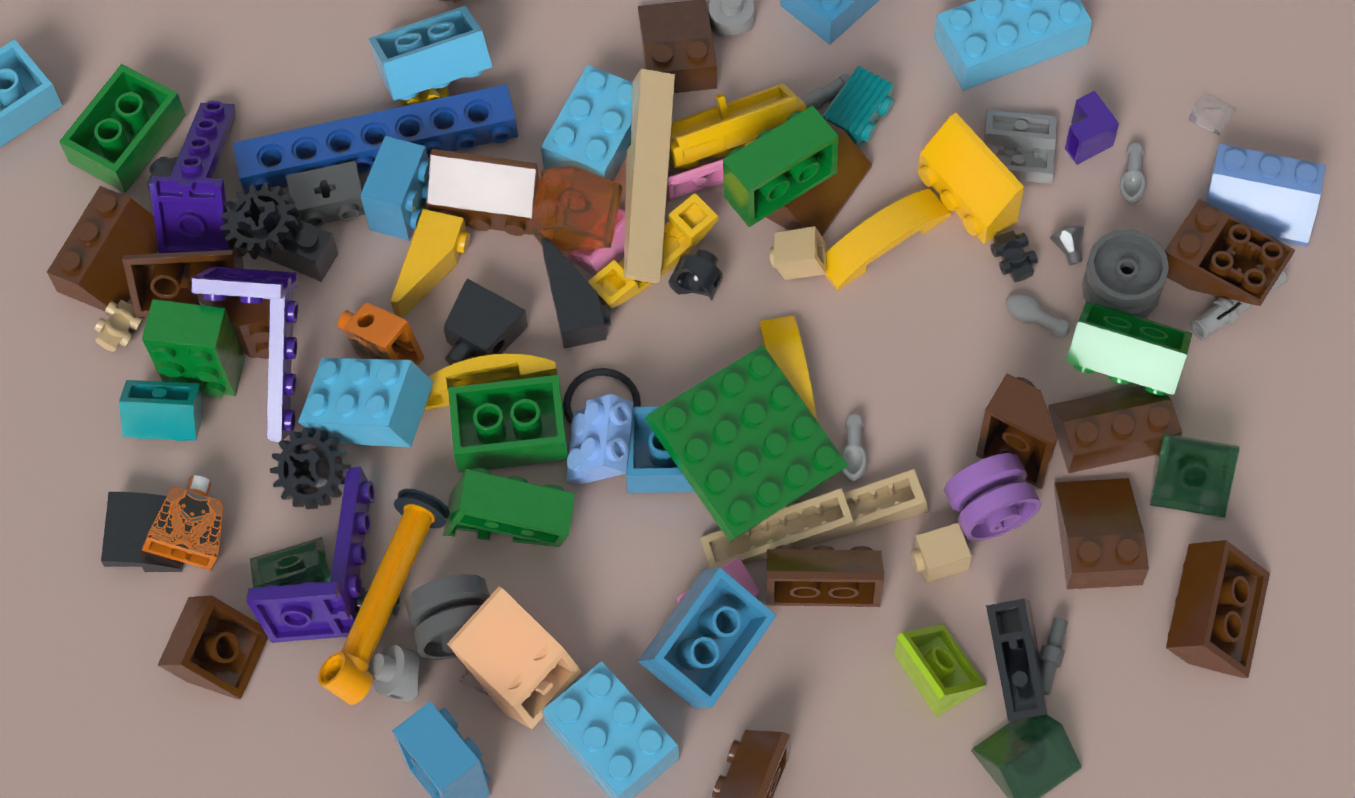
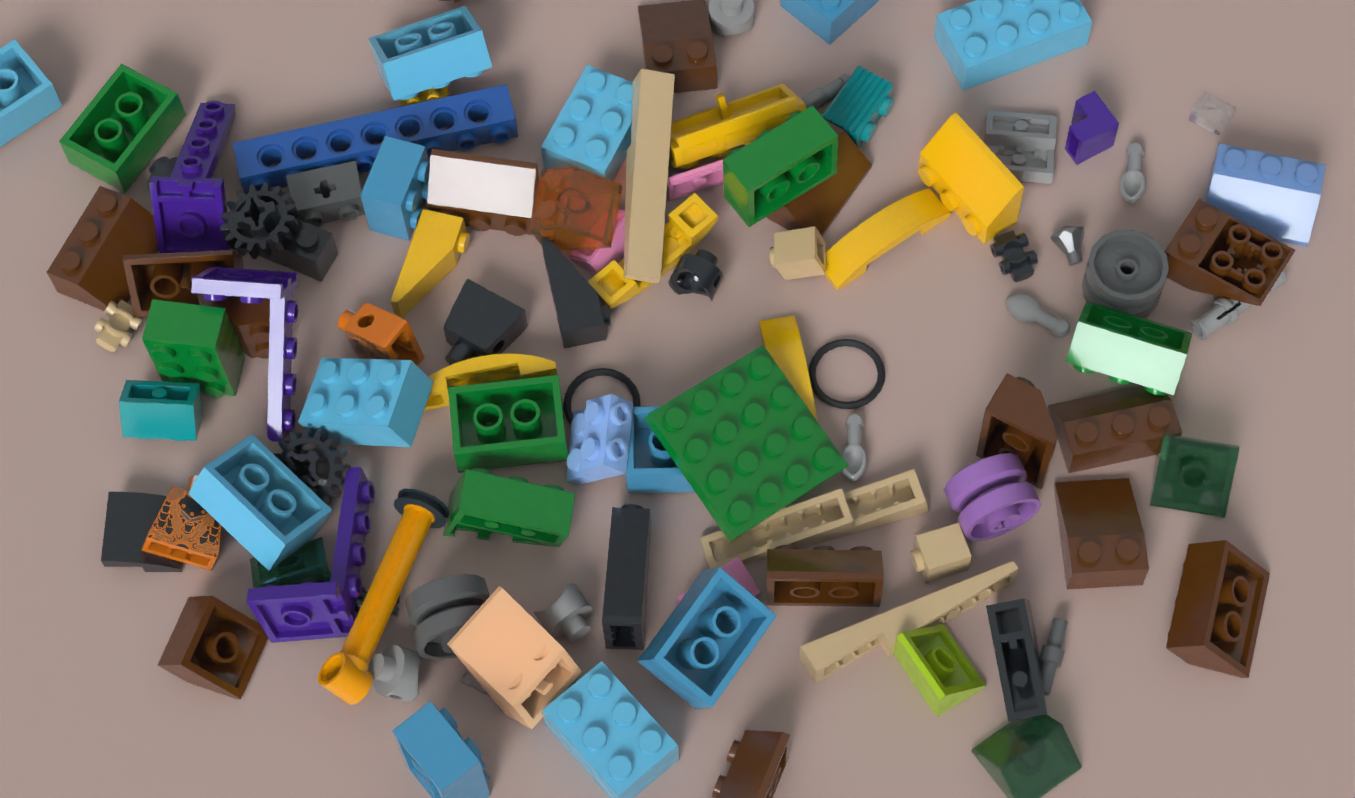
(260, 502): none -> medium azure brick
(567, 615): none -> light grey piece
(627, 578): none -> black slope
(844, 646): none -> tan slope
(850, 343): none -> black tyre

